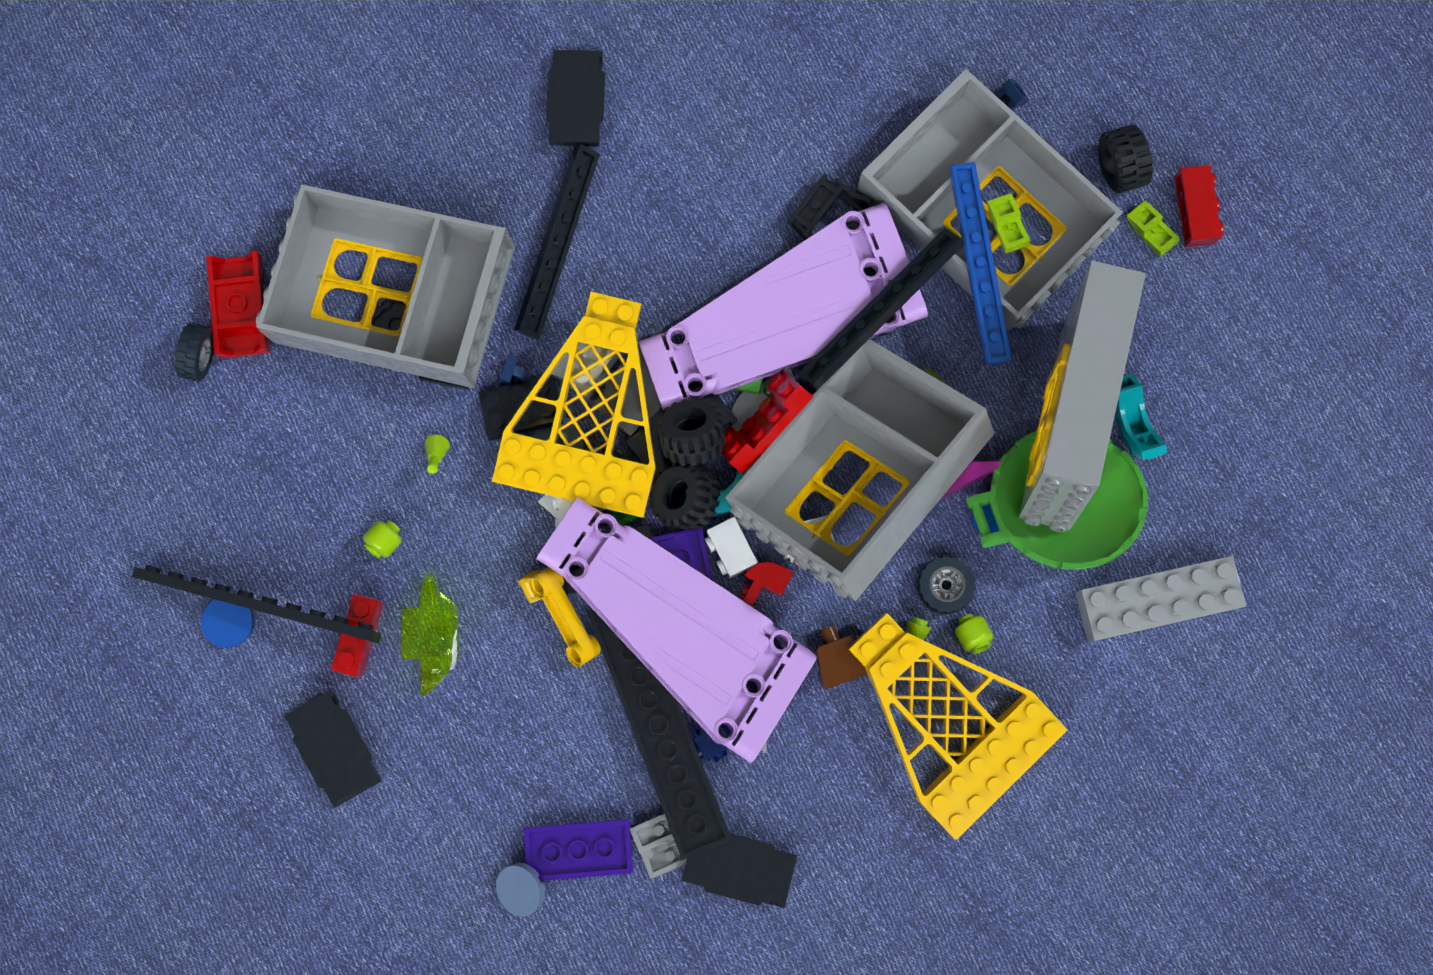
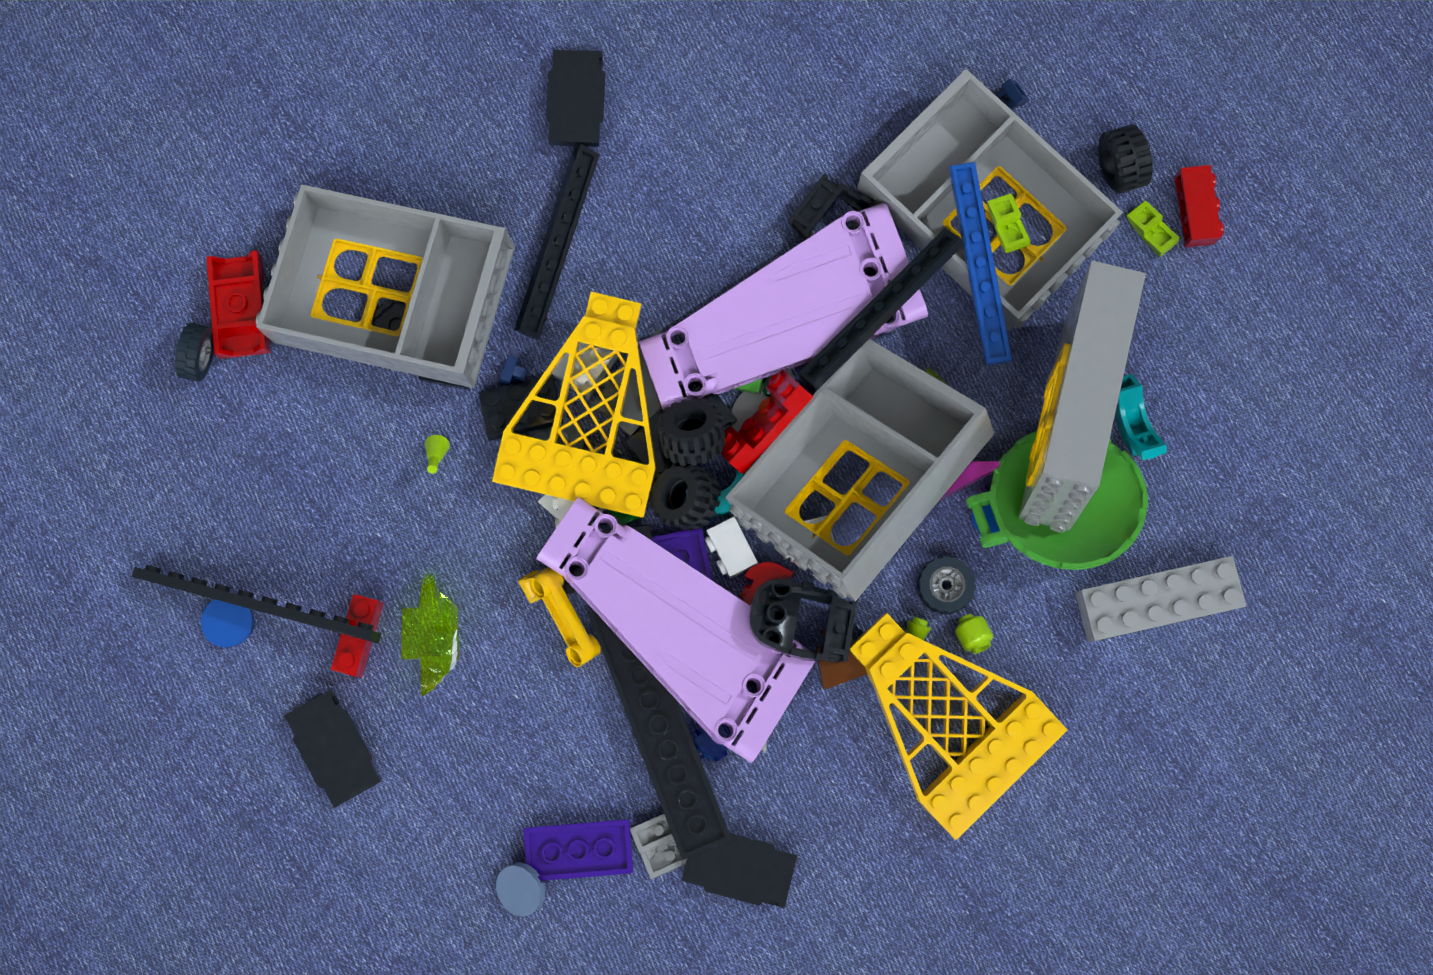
(382, 539): lime head -> none
(775, 617): none -> black slope

